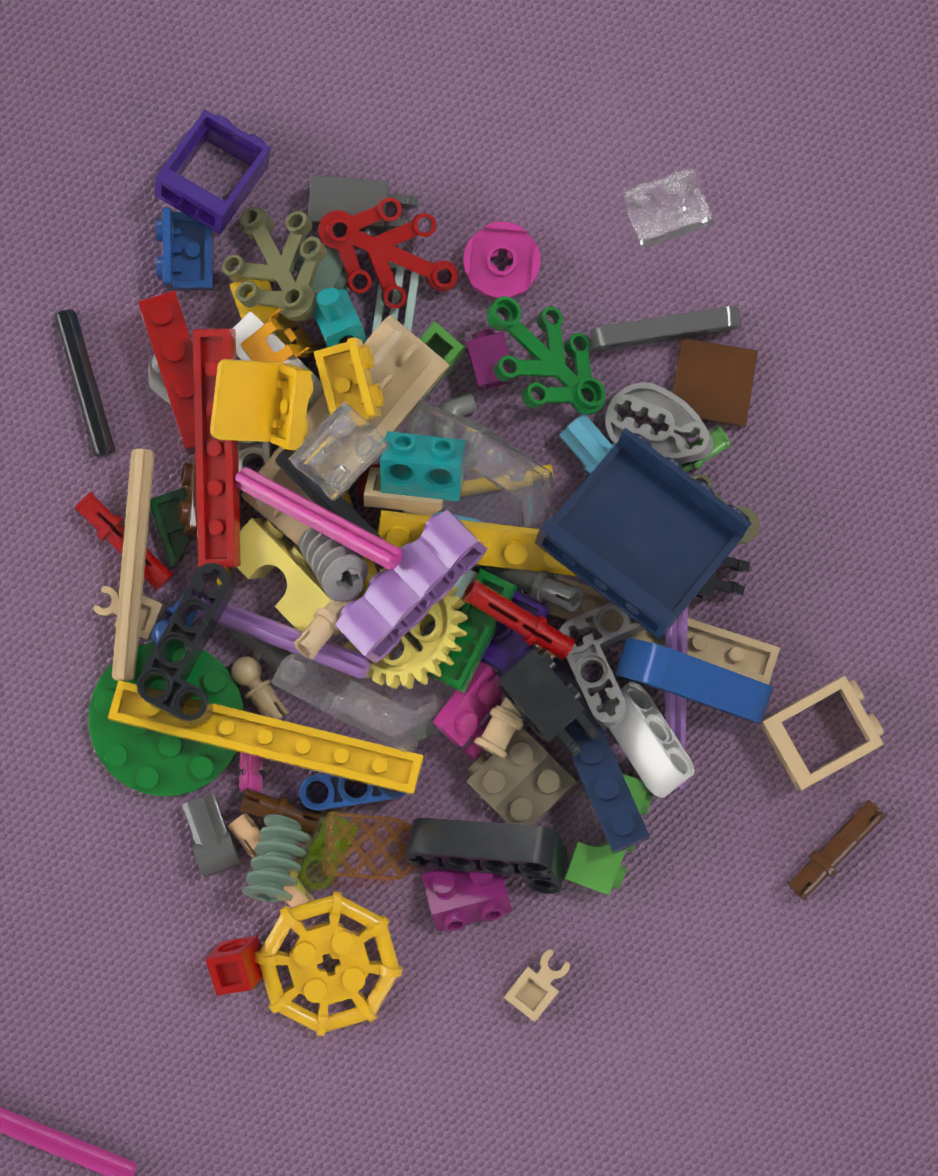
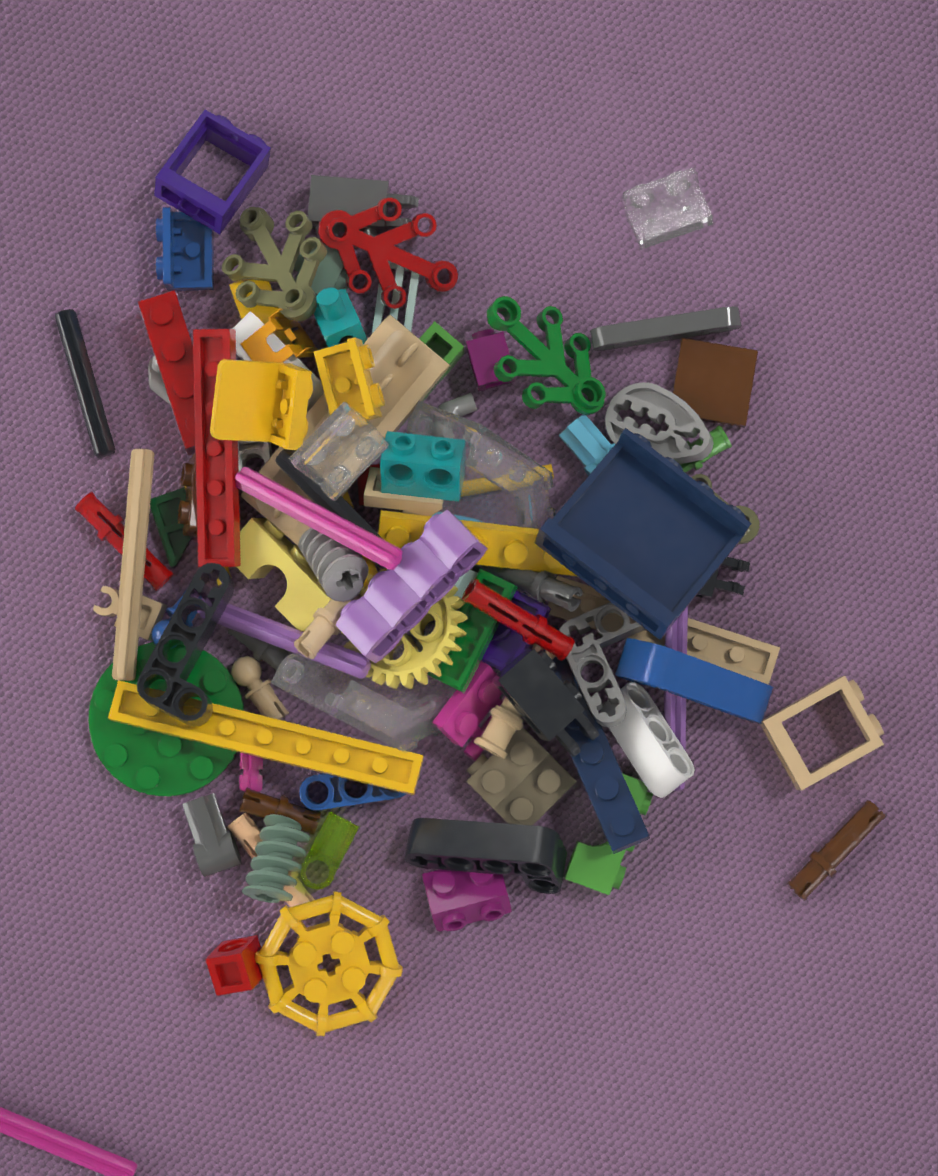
(341, 858): clear orange window -> none
(486, 245): dark pink plate -> none
(533, 989): tan plate -> none

